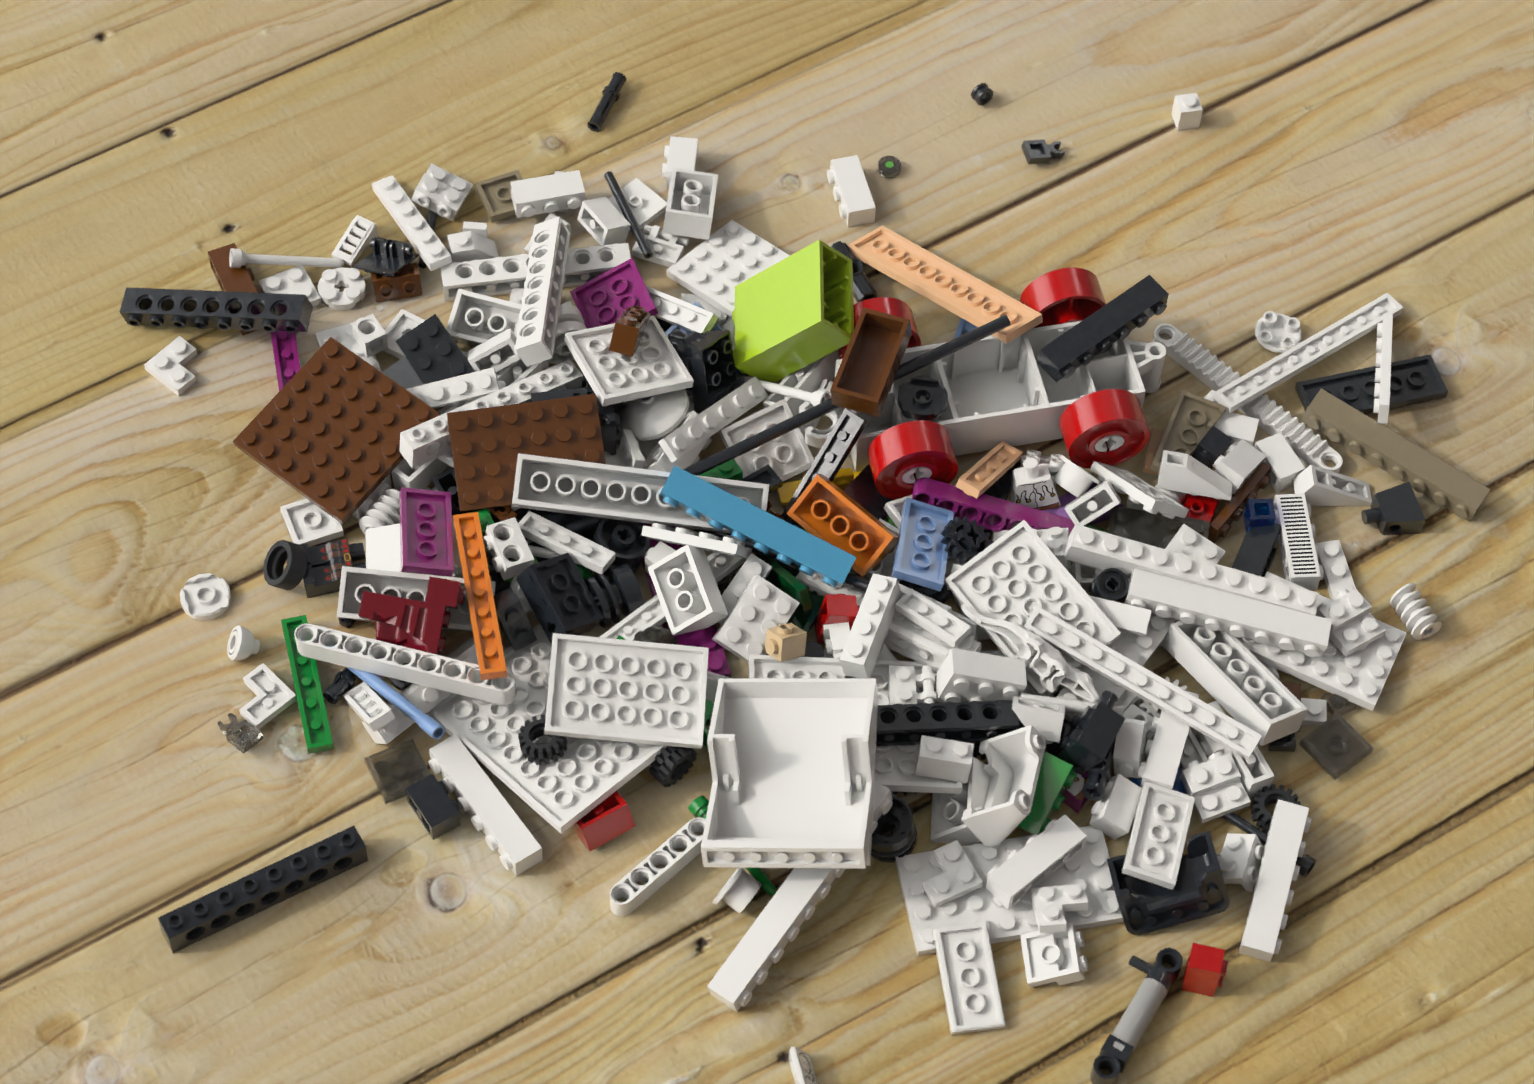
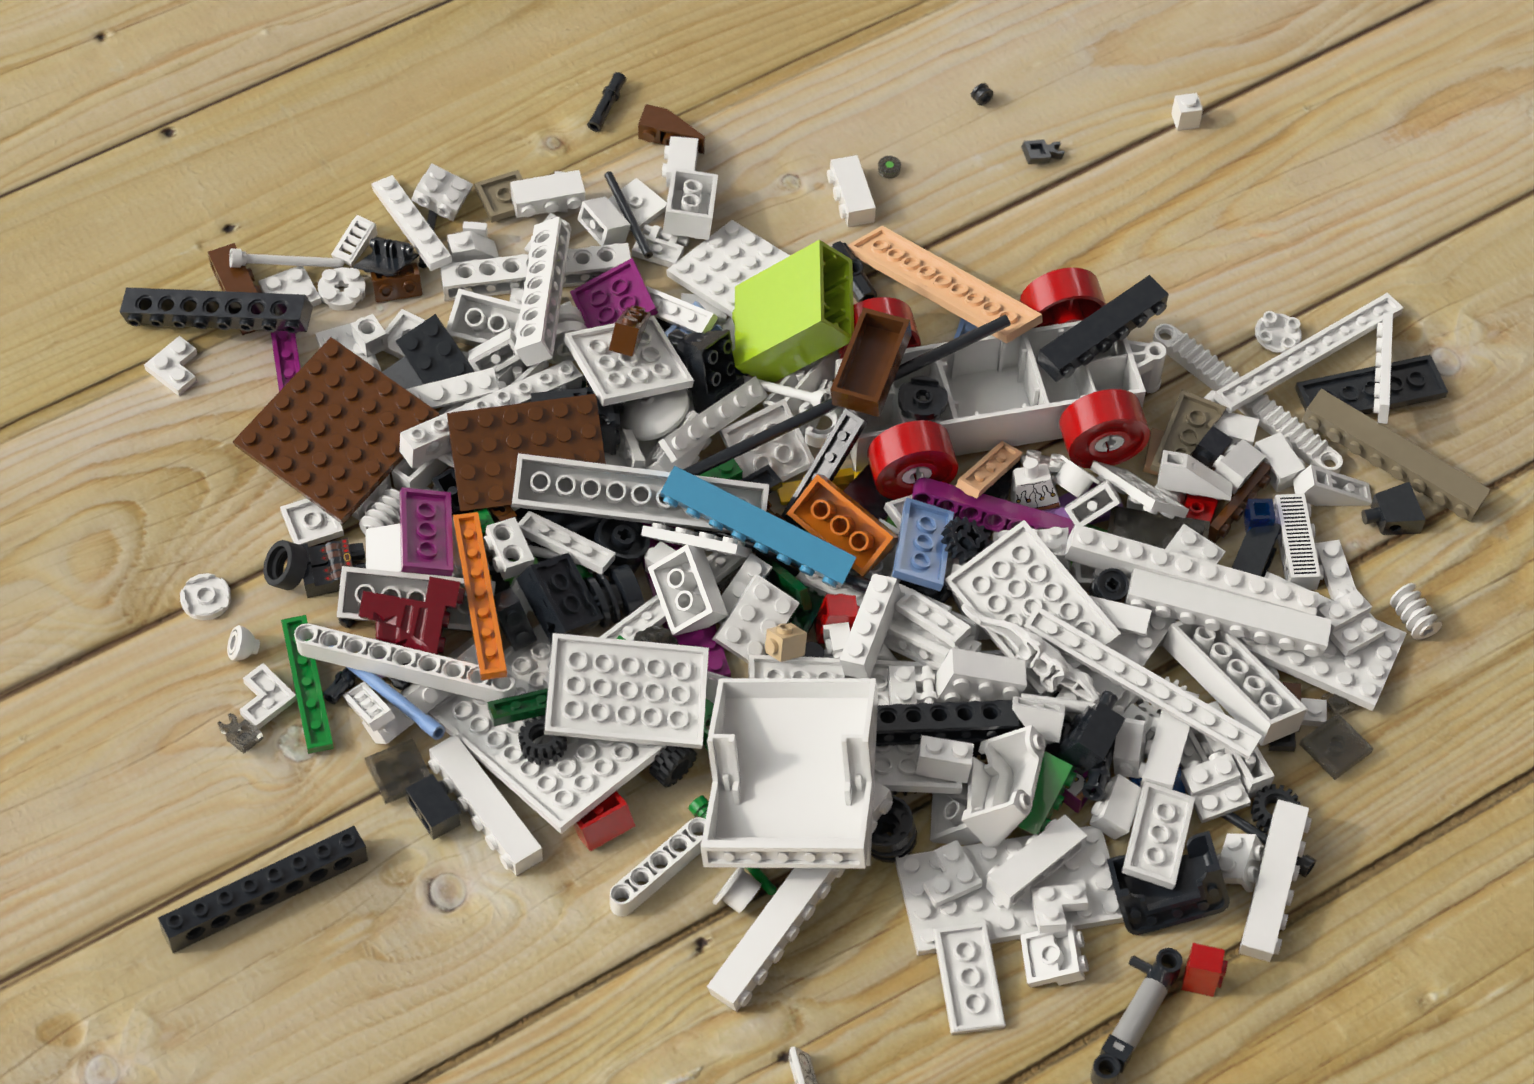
(518, 707): none -> dark green plate
(660, 124): none -> reddish brown slope

